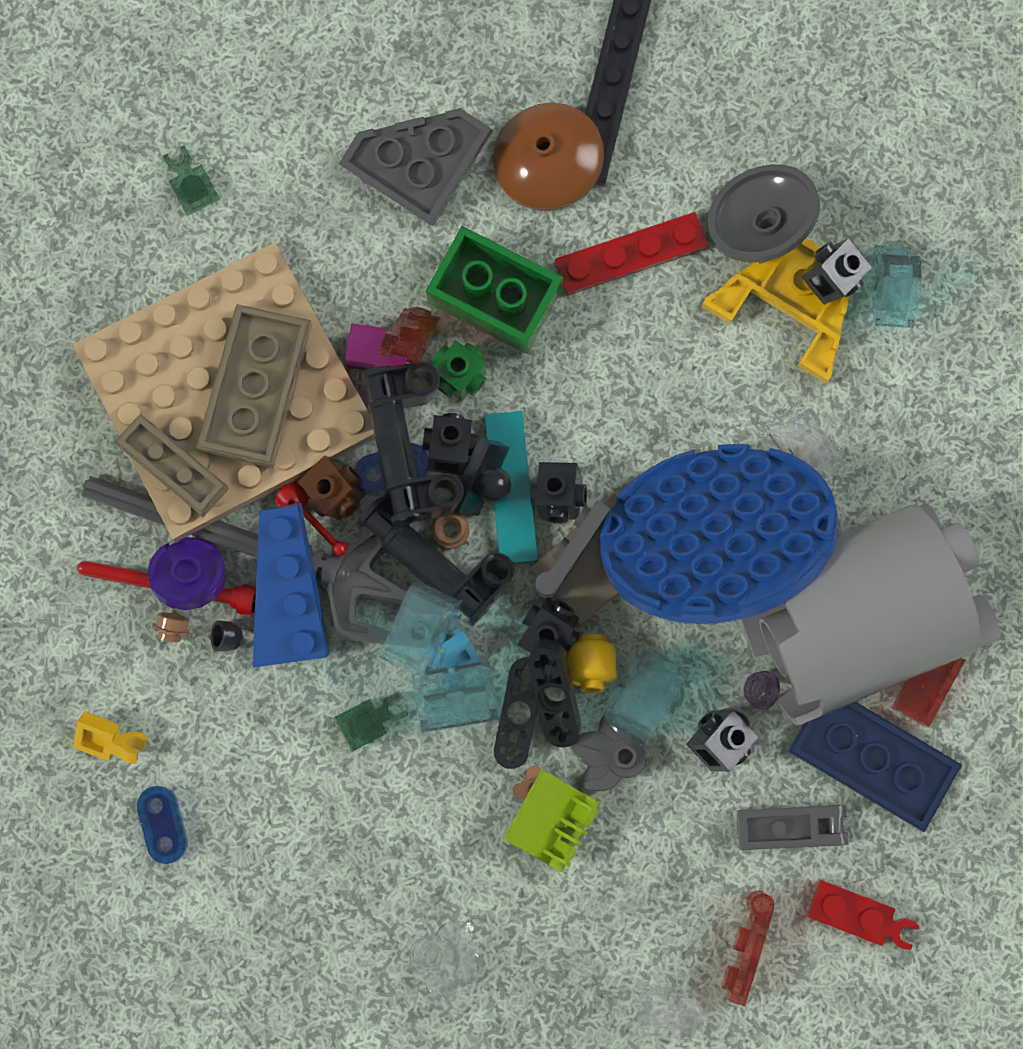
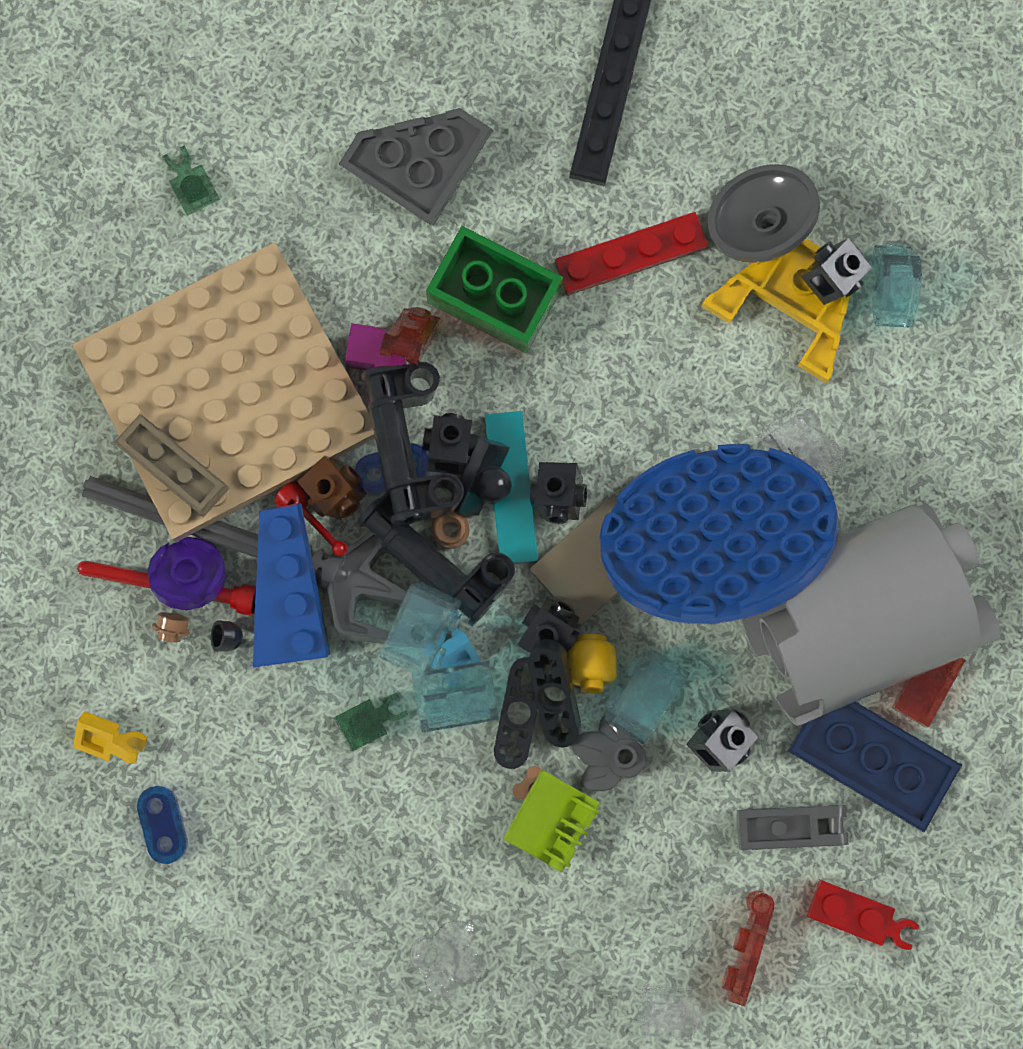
(254, 386): dark tan tile -> none
(464, 382): green brick -> none
(555, 175): dark orange dish -> none
(569, 551): dark grey plate -> none
(762, 689): clear purple plate -> none

